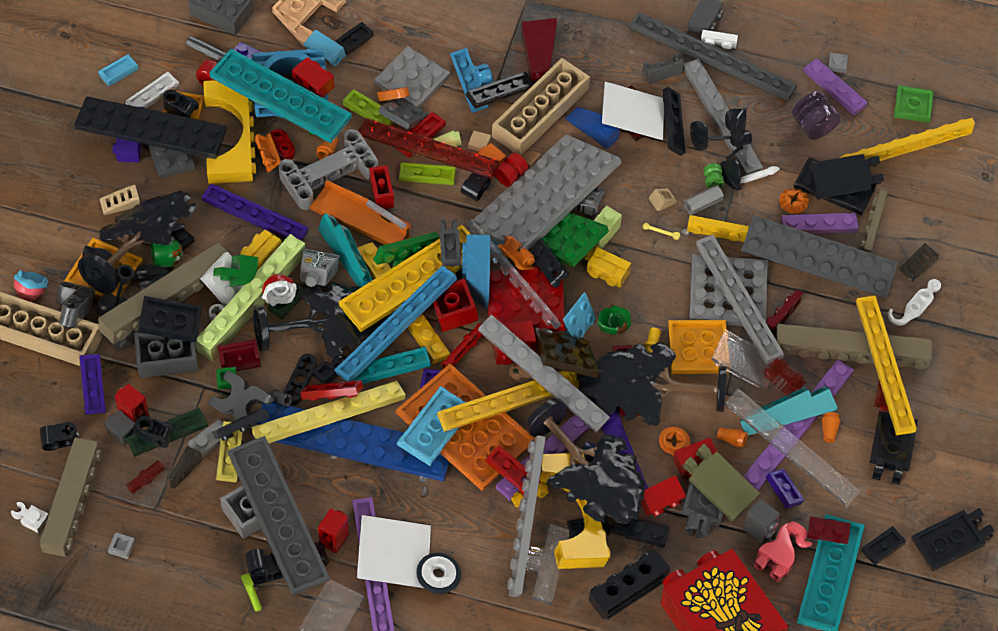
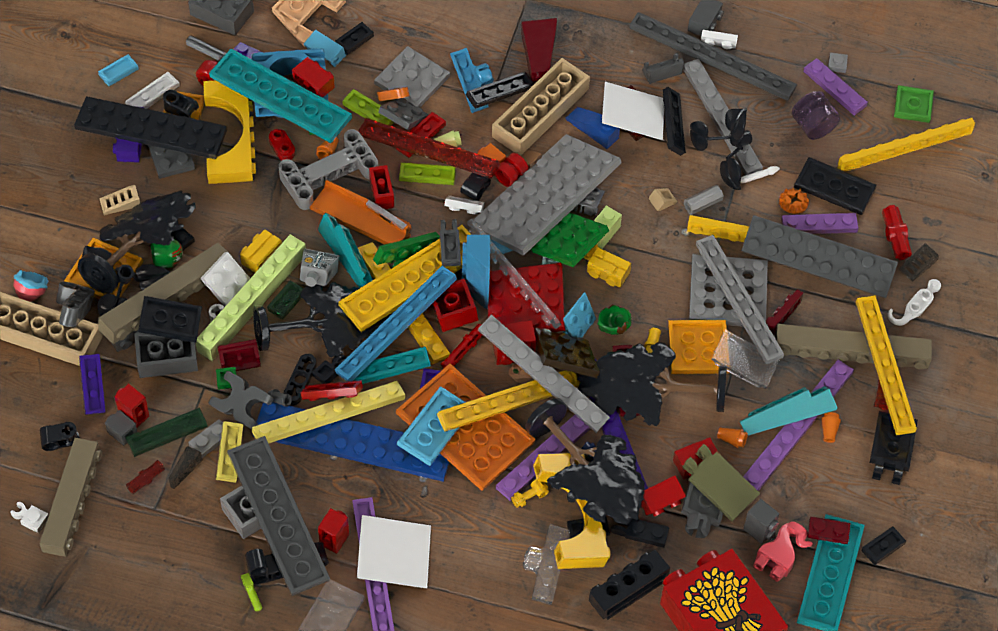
(121, 545): light grey plate -> none
(158, 432): black piece -> none
(240, 424): black plate -> none
(241, 272): green brick -> none
(253, 213): dark purple plate -> none
(268, 151): orange hinge -> none
(278, 289): white hair -> none
(438, 584): wheel -> none
(458, 203): none -> white plate
(478, 140): tan tile -> none
(508, 467): red plate -> none
(522, 259): orange hinge -> none
(527, 509): light grey plate -> none
(548, 263): black plate -> none
(667, 435): orange gear -> none
(676, 235): light yellow hinge -> none
(713, 175): bright green wheel -> none
(781, 367): clear red hinge -> none
(784, 488): dark purple plate -> none
(792, 447): clear plate -> none
(844, 176): black tile -> none
(874, 218): dark tan plate -> none
(896, 232): none -> red piece
(952, 538): black tile -> none

